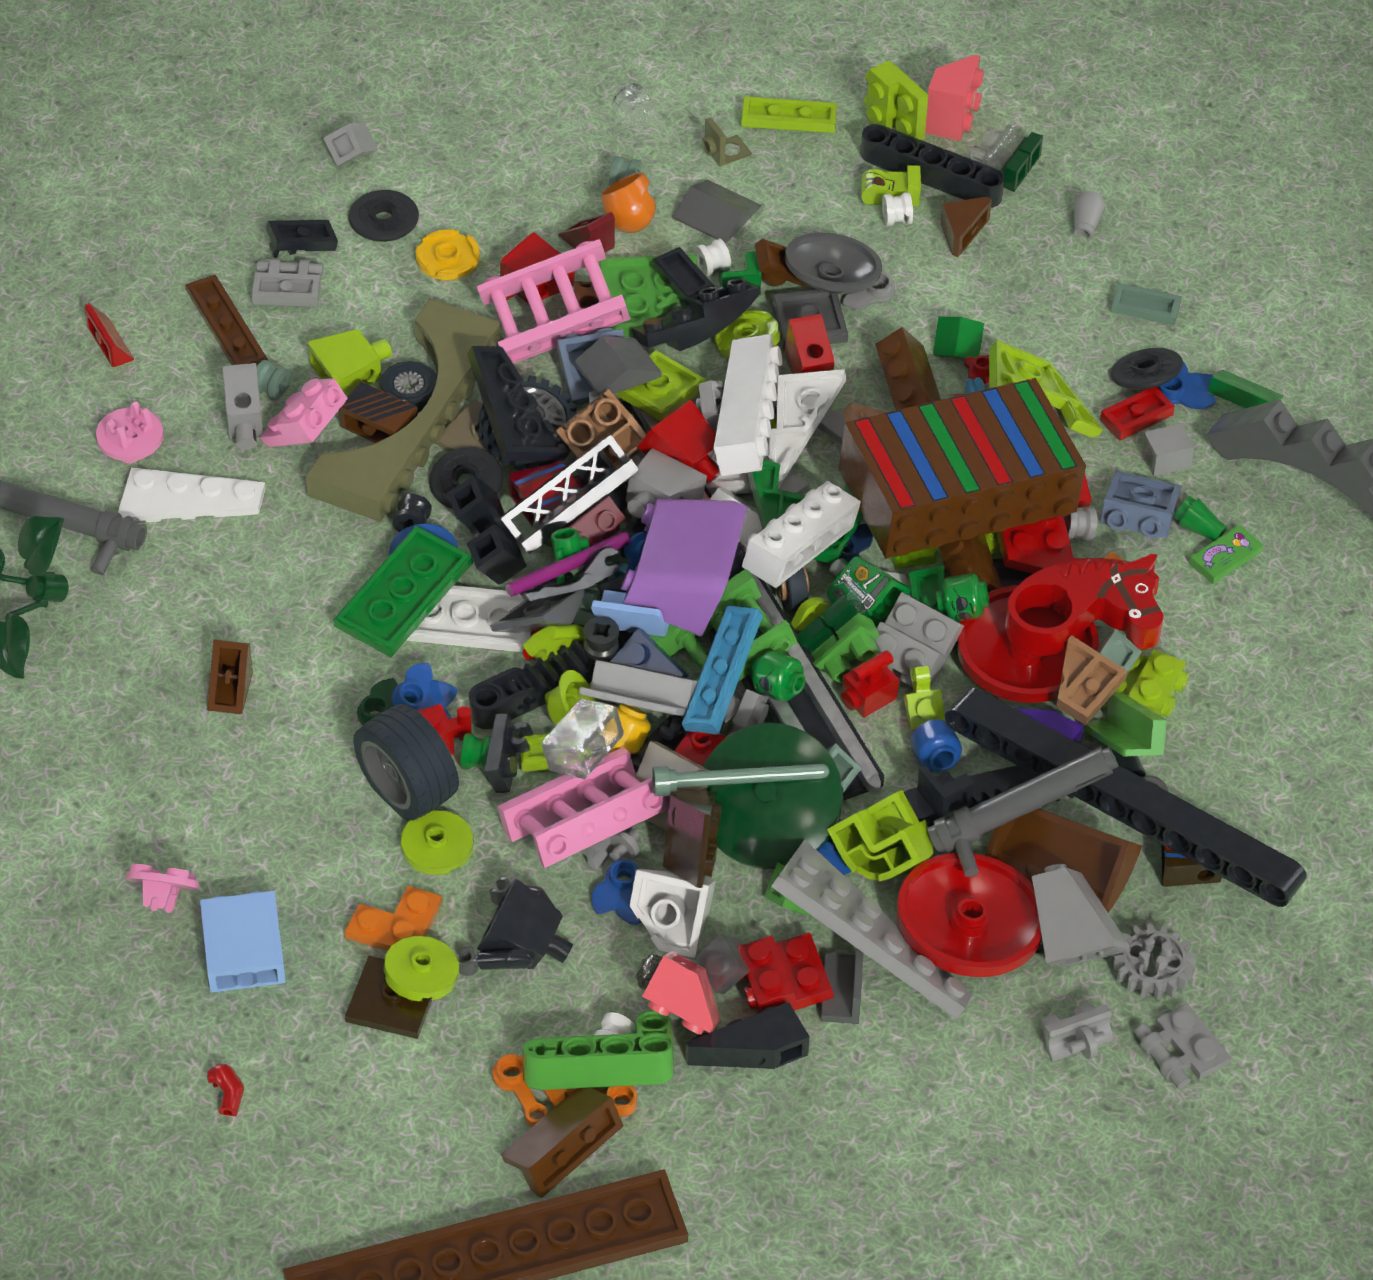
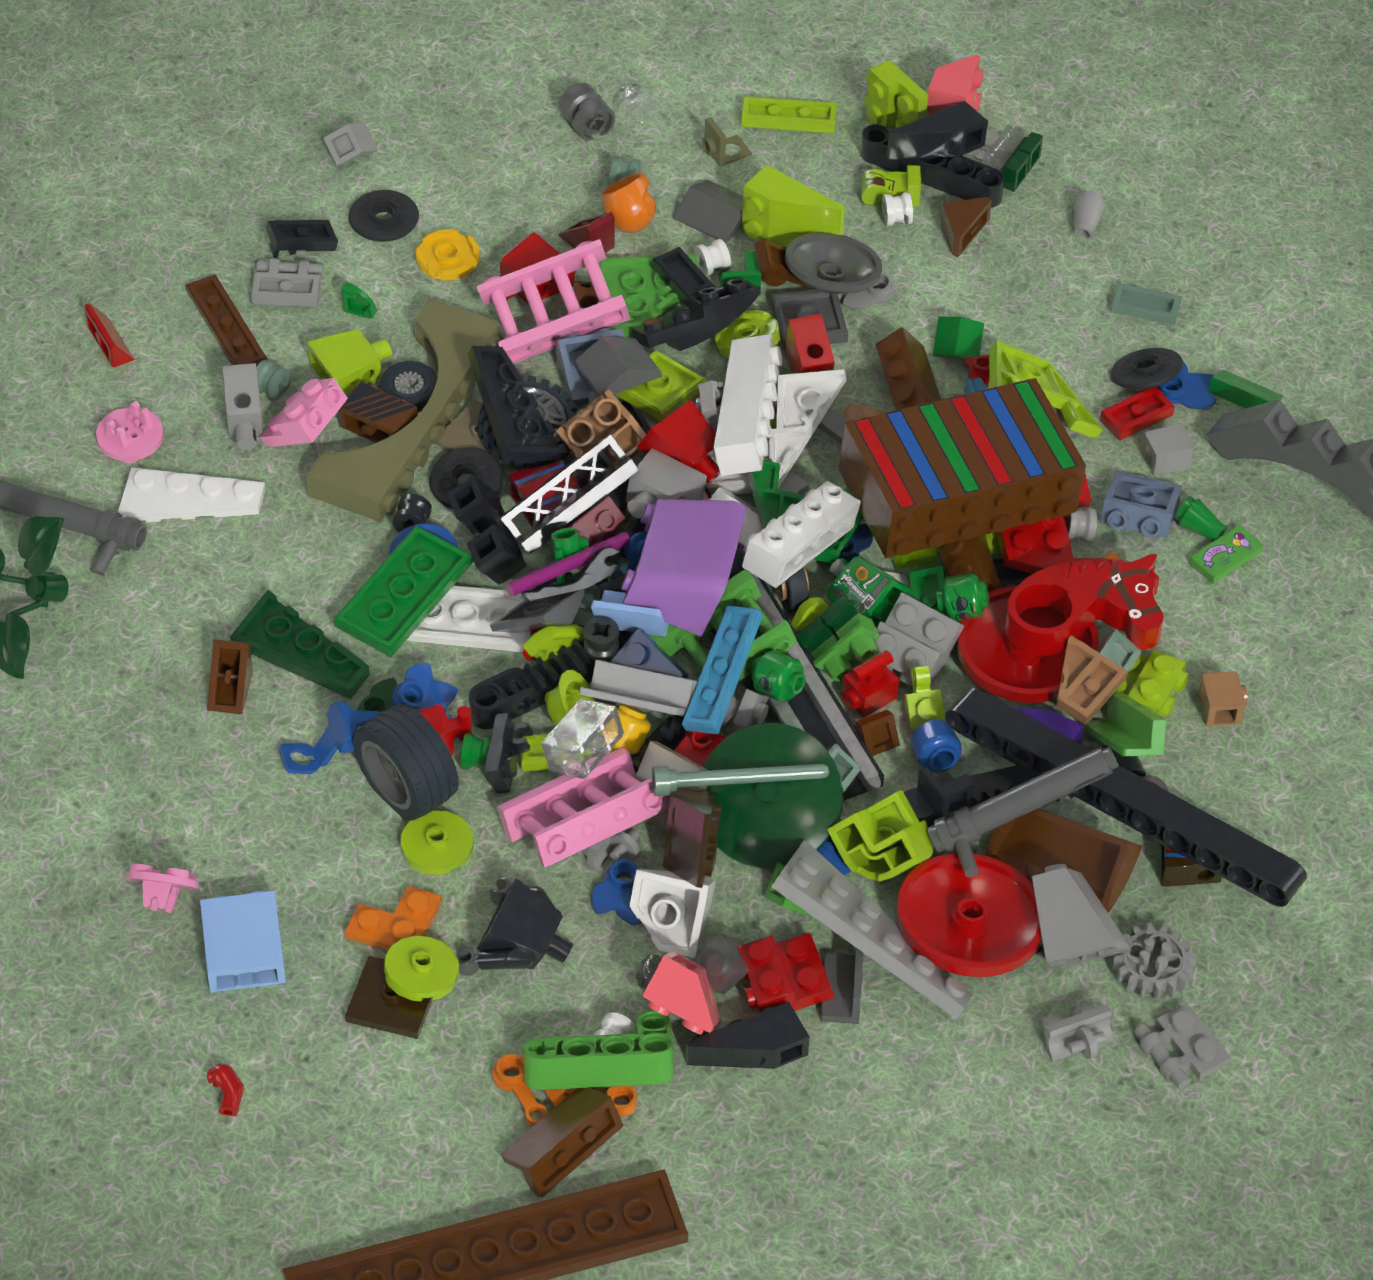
(302, 649): none -> dark green wing
(338, 736): none -> blue piece
(357, 301): none -> green tile
(586, 111): none -> flat silver wheel
(784, 209): none -> lime slope
(878, 732): none -> reddish brown tile
(941, 134): none -> black slope
(1222, 698): none -> medium nougat brick

